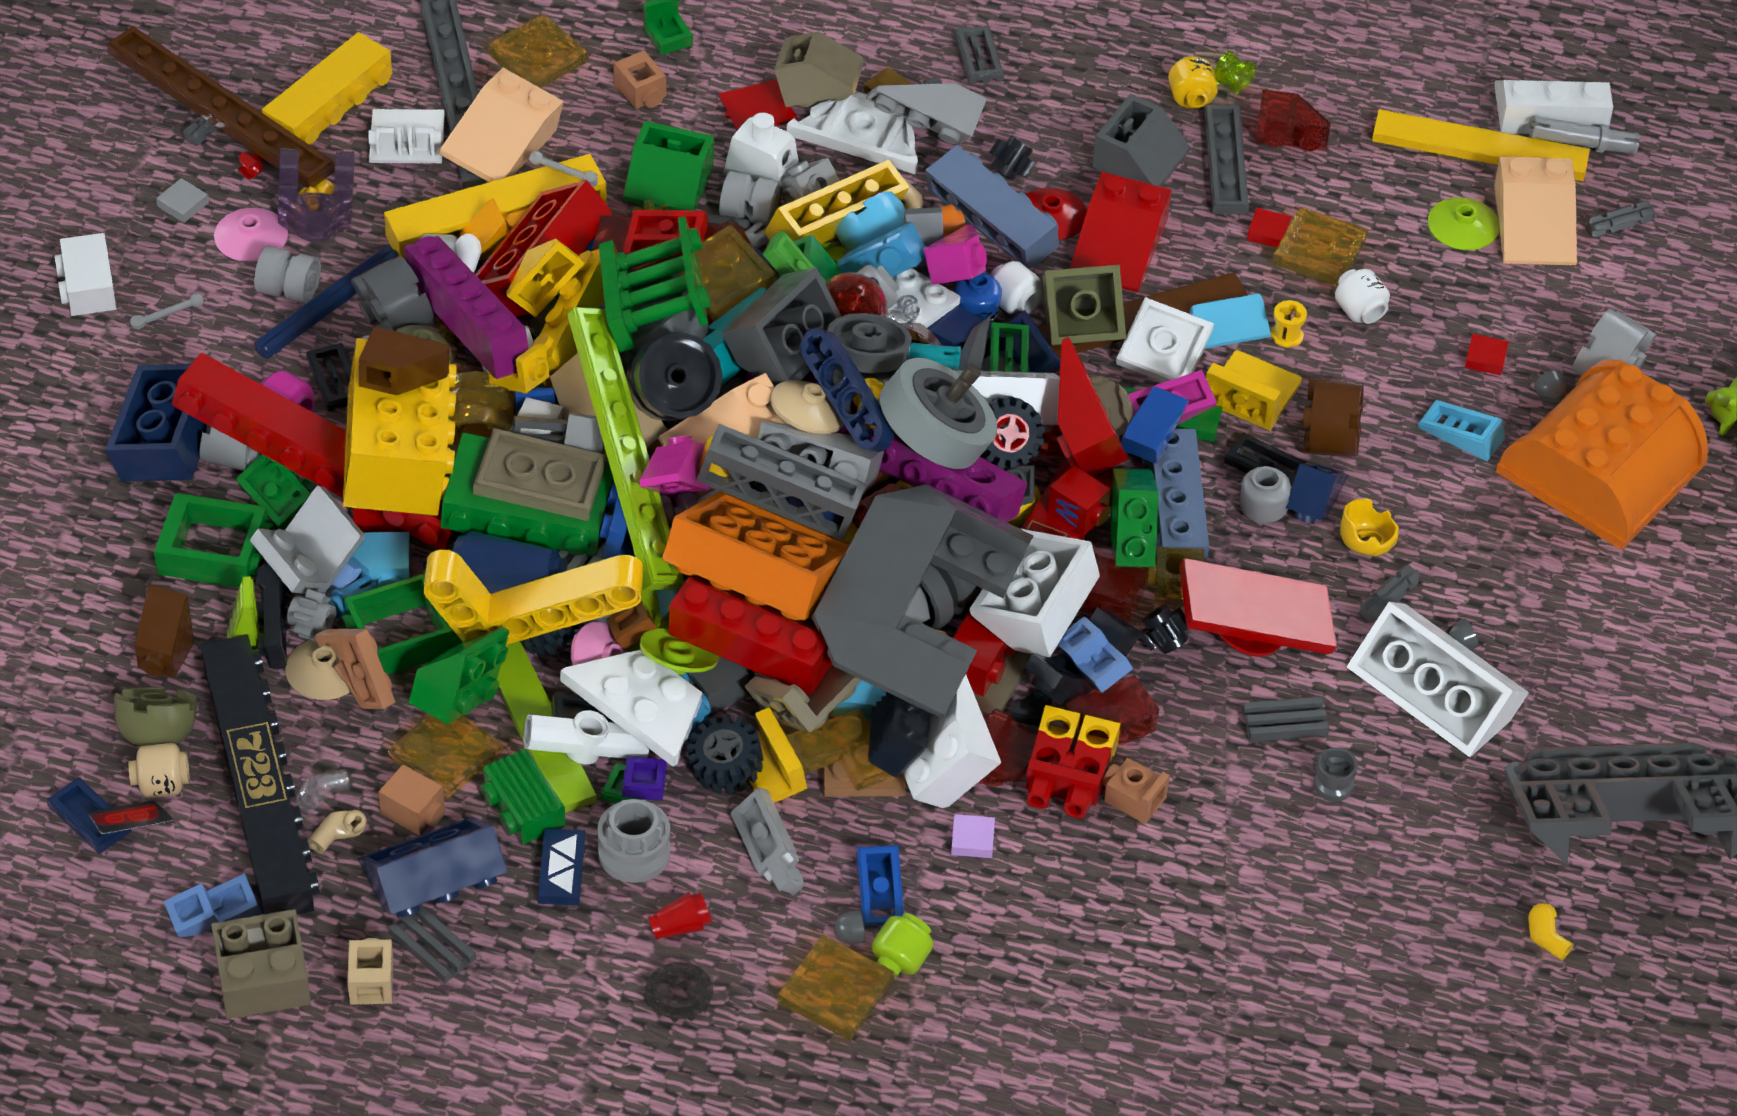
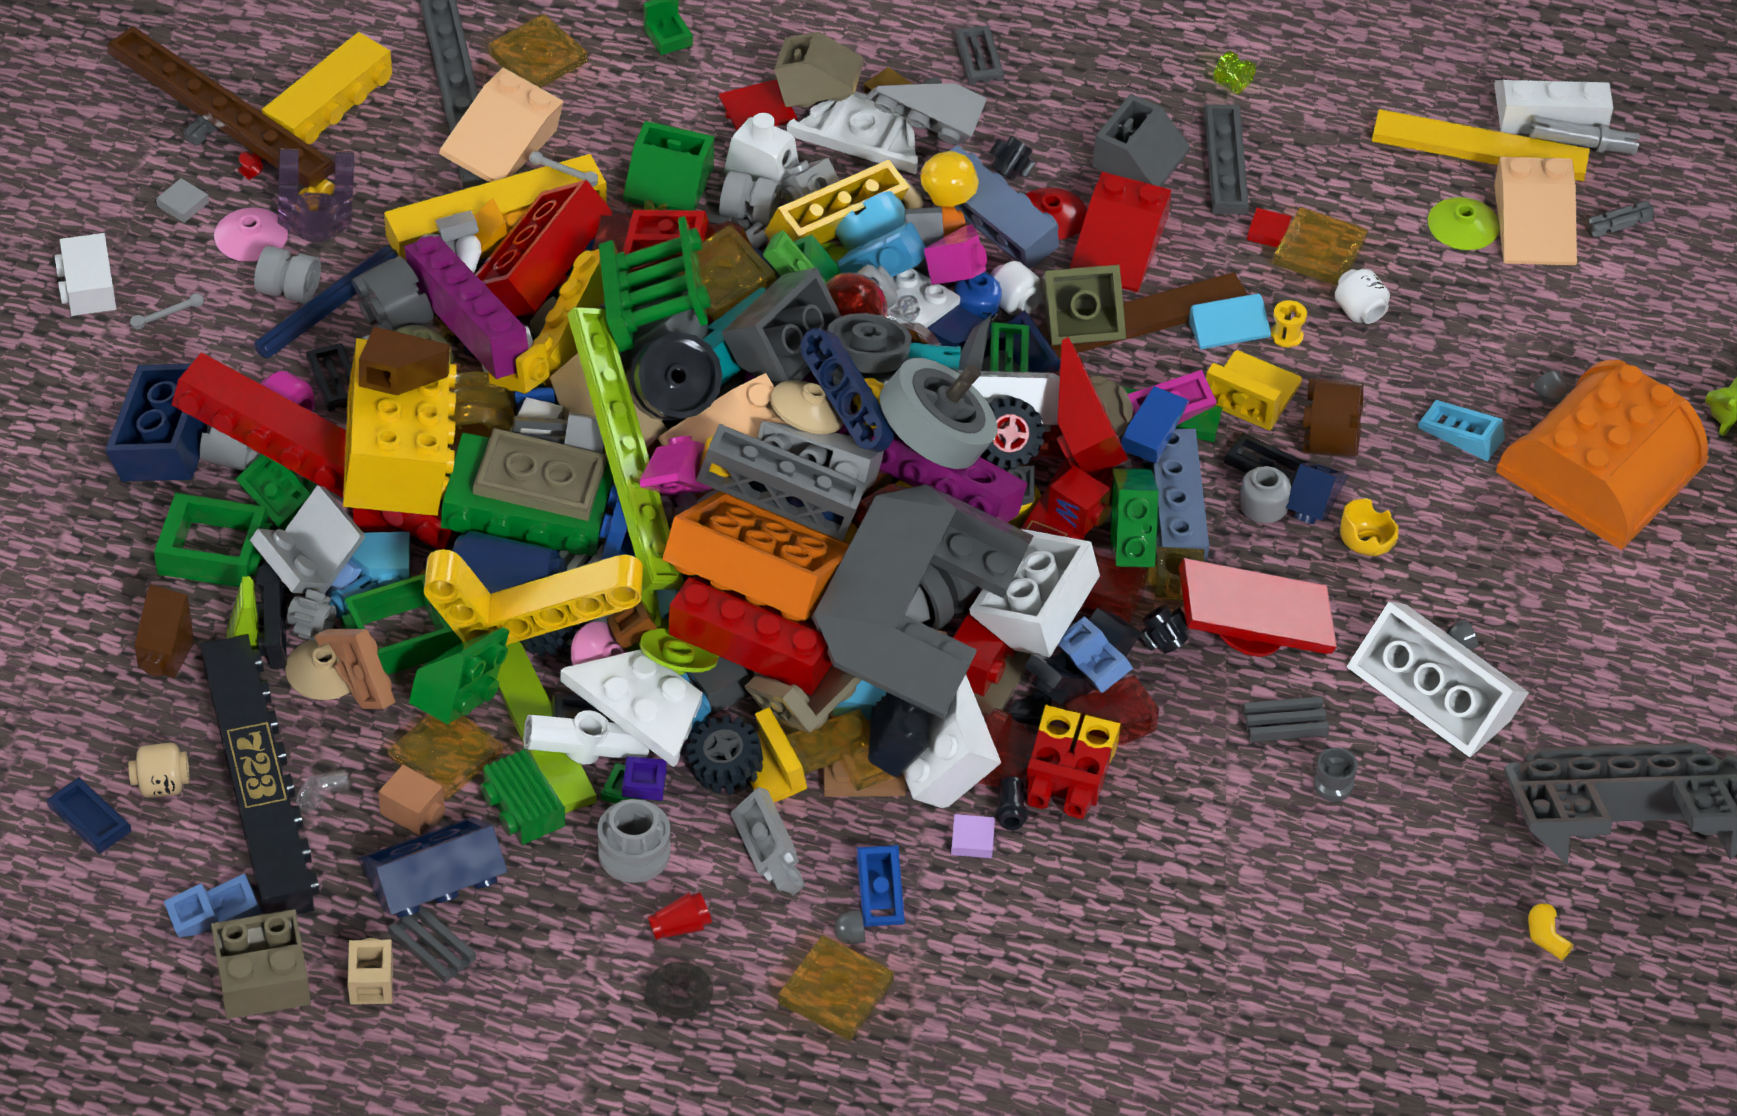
(129, 816): sticker -> none
(154, 717): olive cylinder -> none
(337, 826): tan arm -> none
(406, 136): white hinge -> none
(457, 226): none -> light grey tile
(542, 275): yellow slope -> none
(561, 867): dark blue tile -> none
(643, 88): nougat brick -> none
(903, 944): lime head -> none
(949, 178): none -> yellow hair
(1011, 812): none -> black pin
(1135, 789): nougat brick -> none
(1164, 342): white tile -> none
(1193, 82): yellow head -> none
(1291, 122): clear red slope -> none
(1391, 591): dark grey axle -> none
(1486, 354): red tile -> none
(1615, 339): light grey brick -> none

